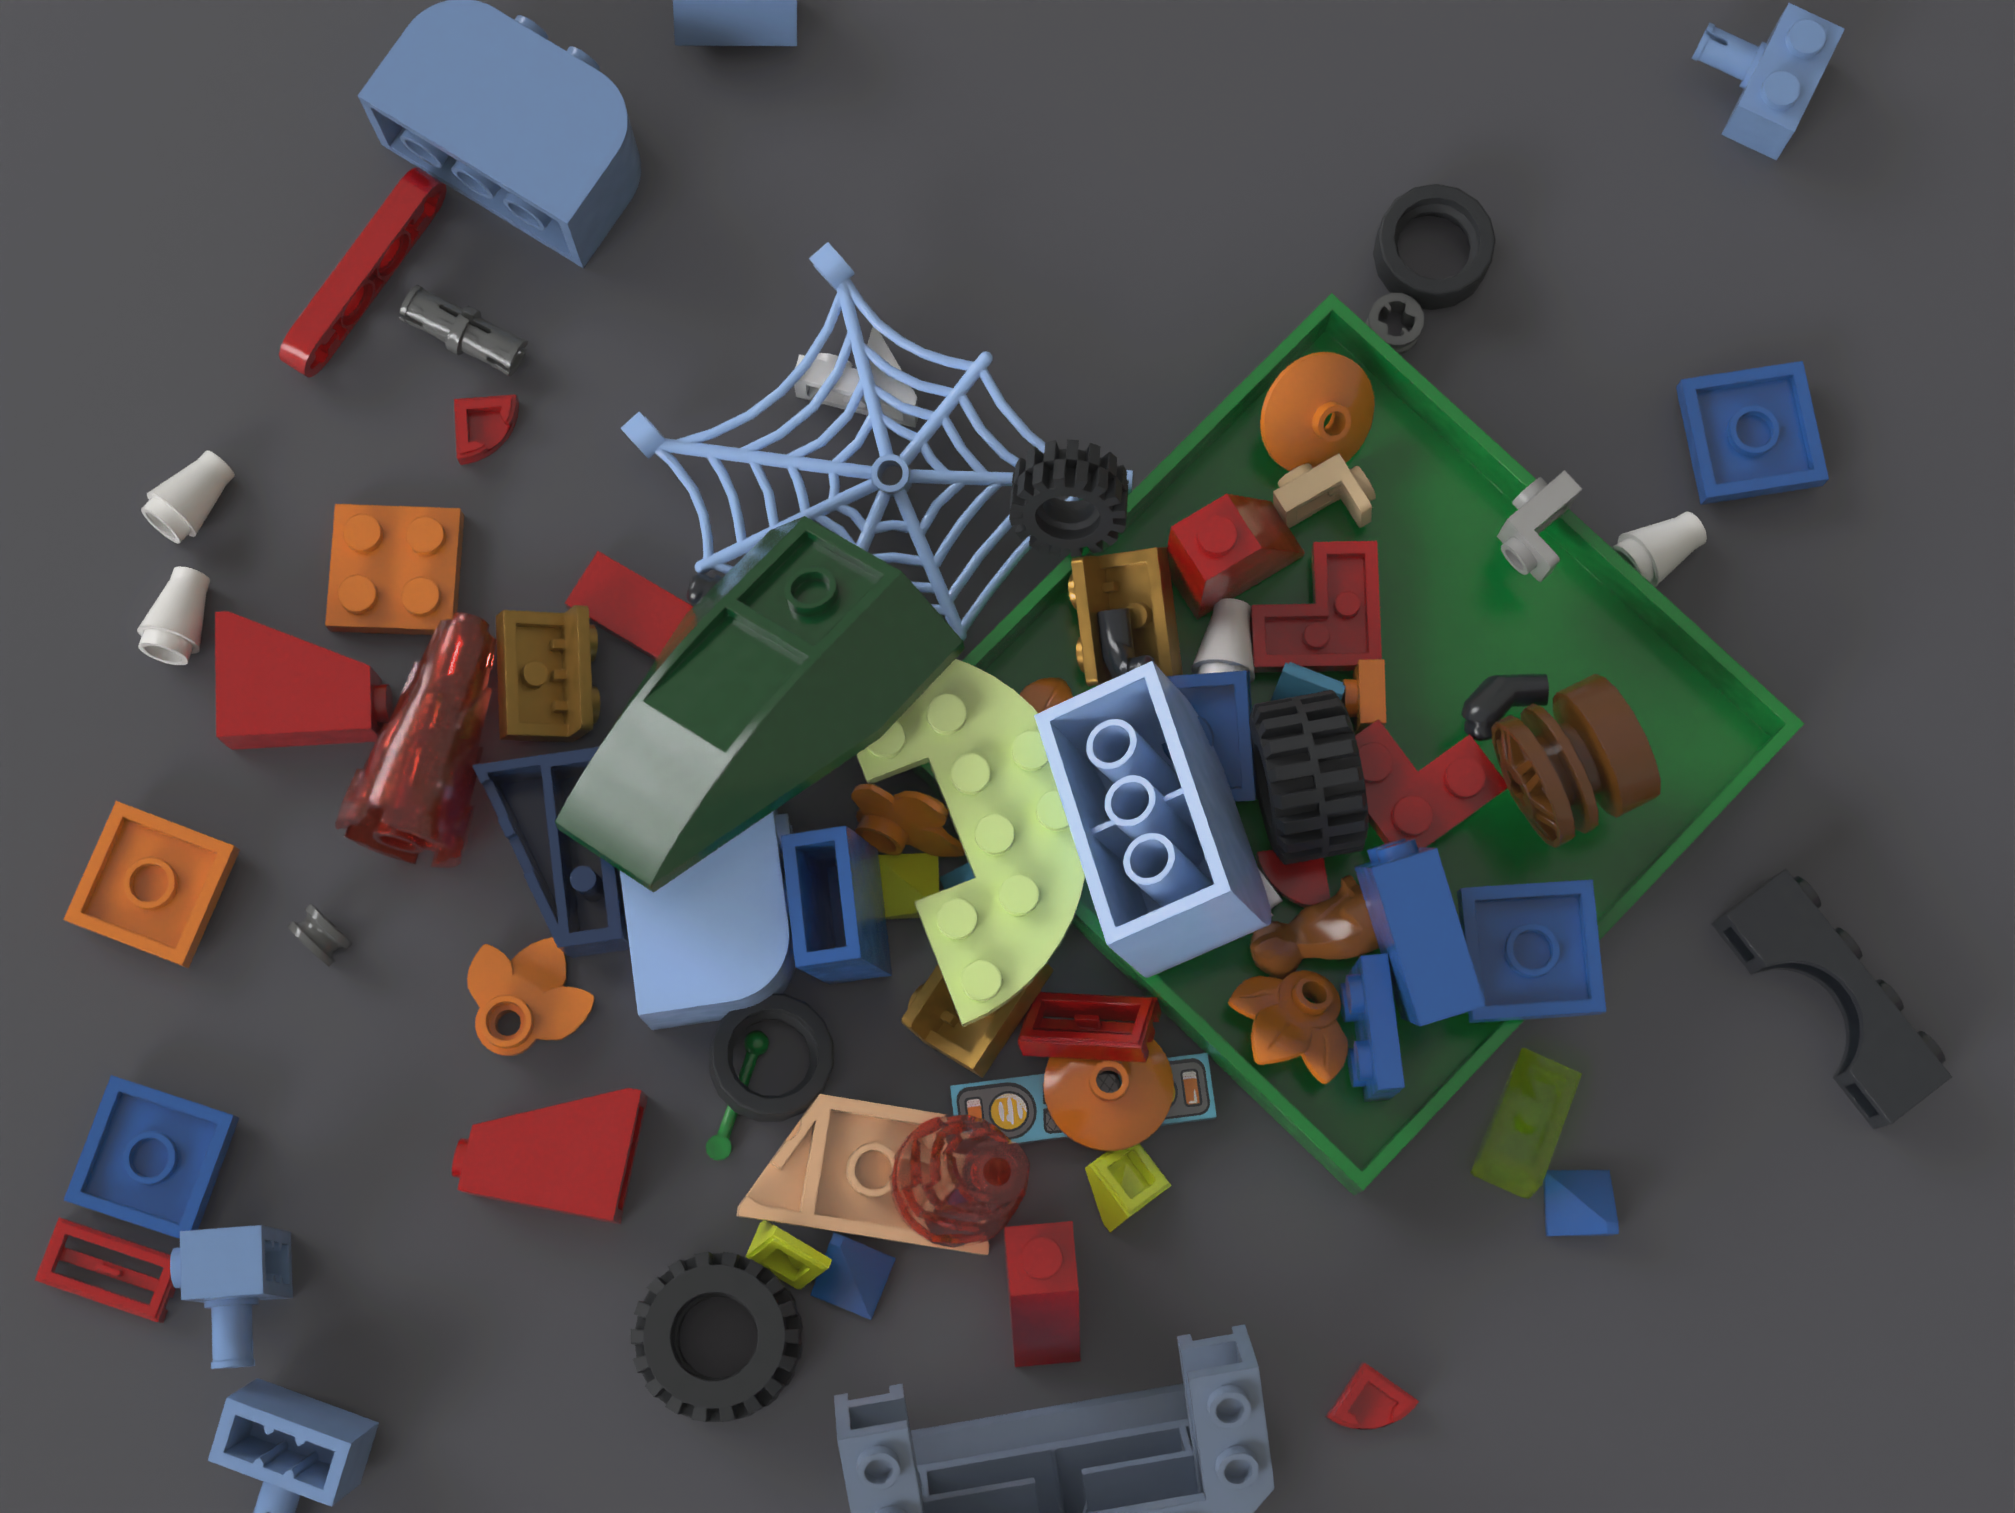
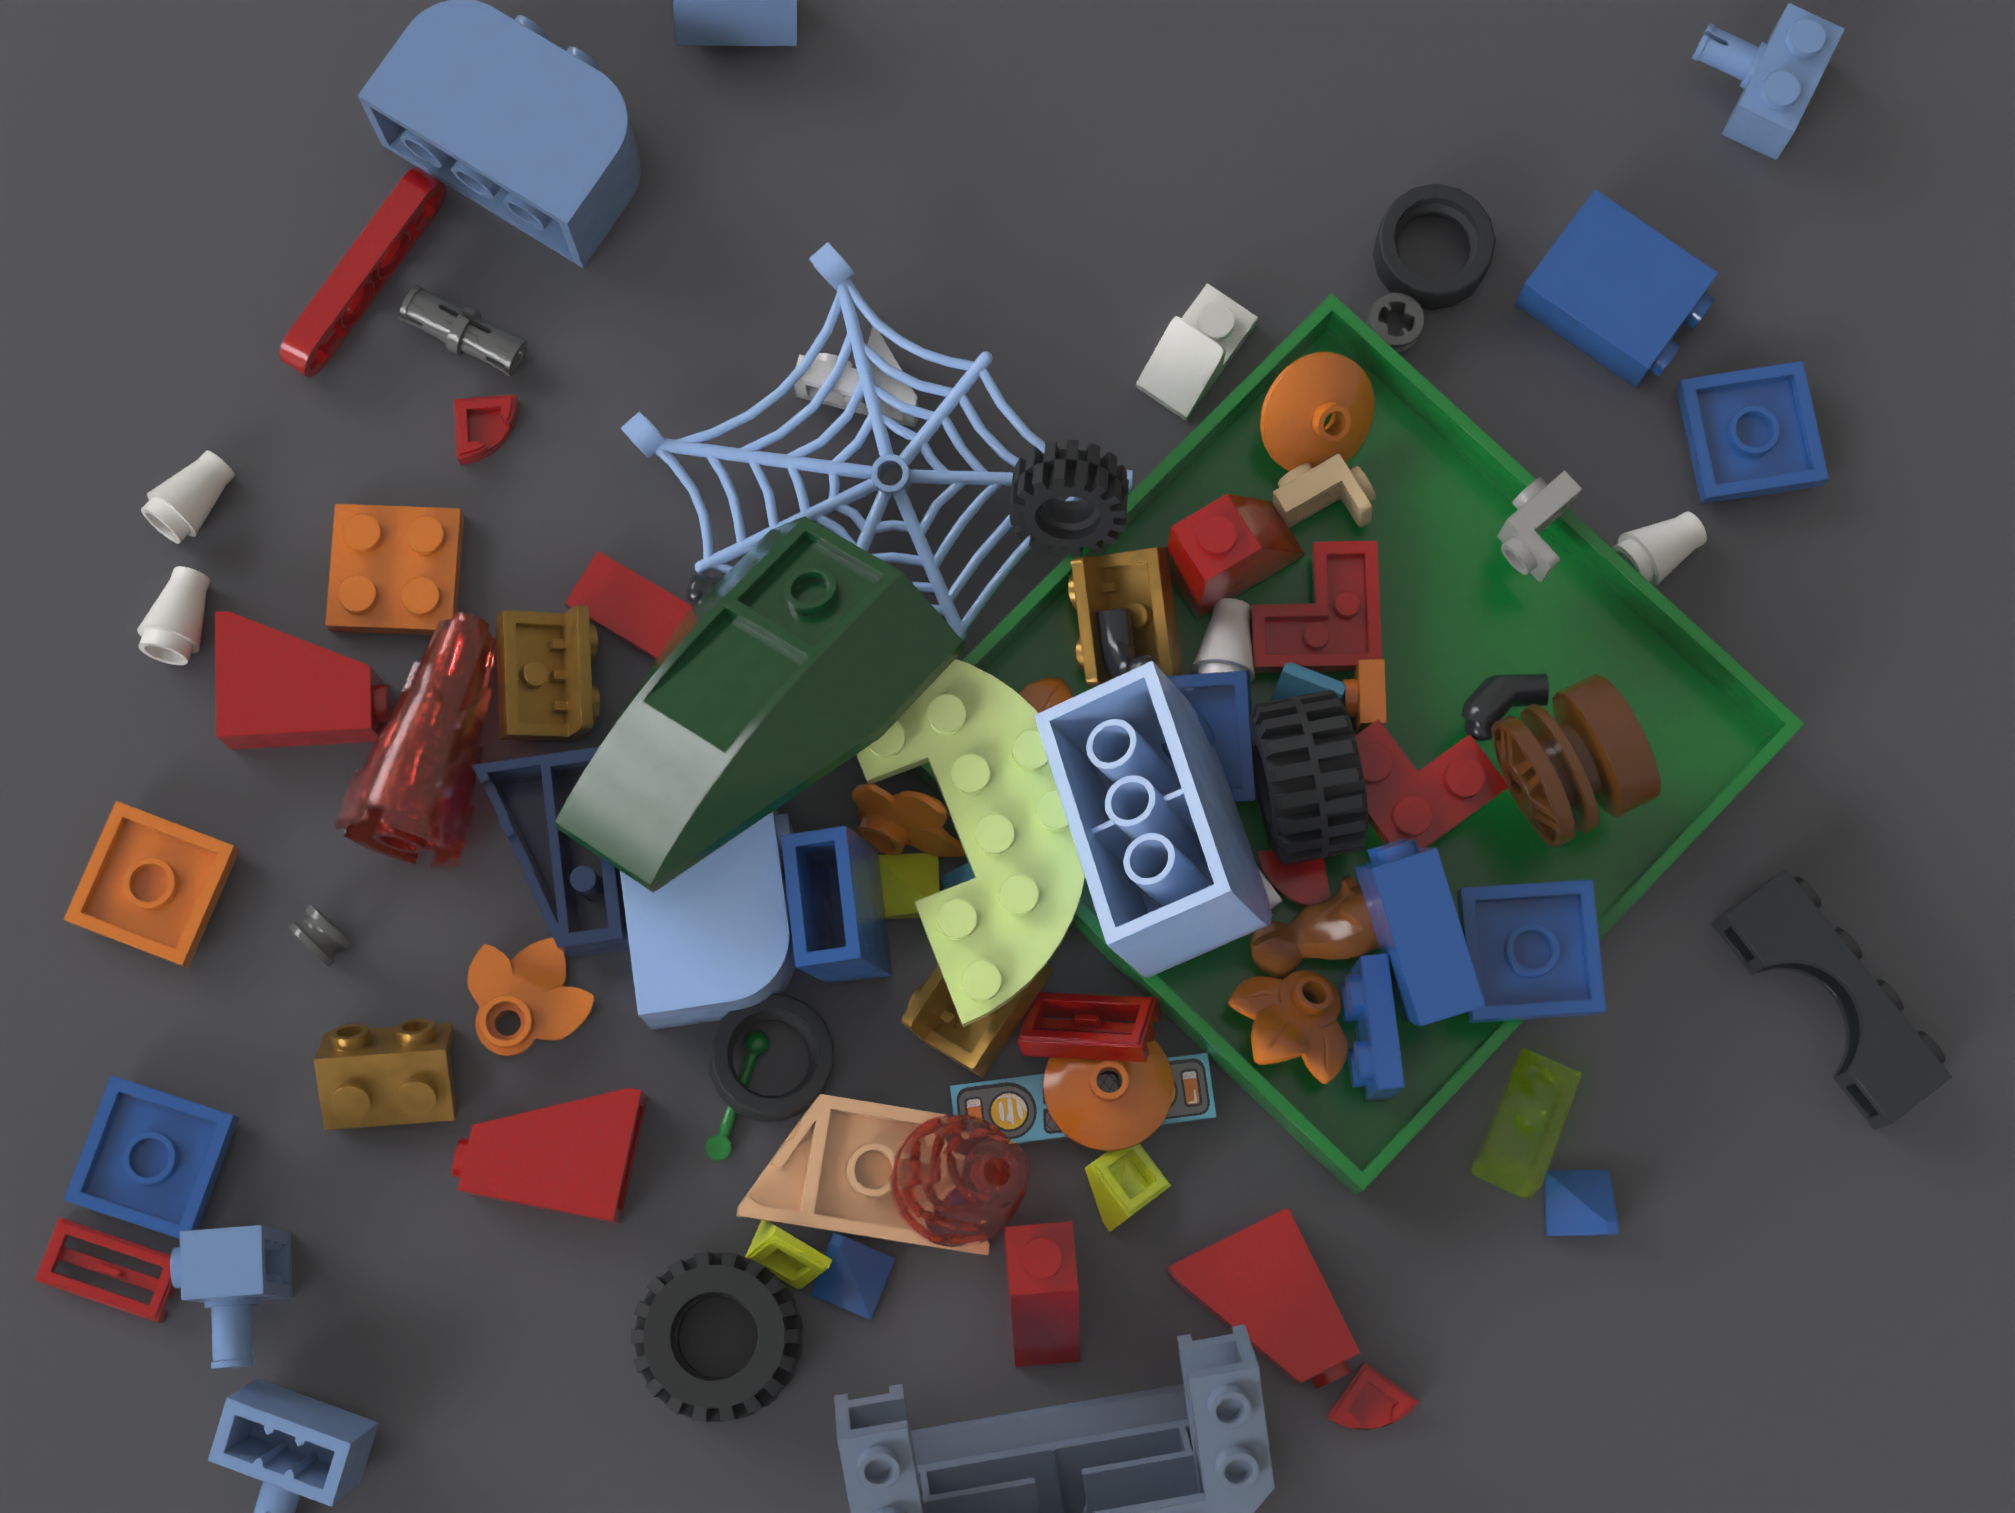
(386, 1075): none -> pearl gold bracket
(1195, 351): none -> white slope
(1277, 1291): none -> red slope
(1618, 290): none -> blue brick

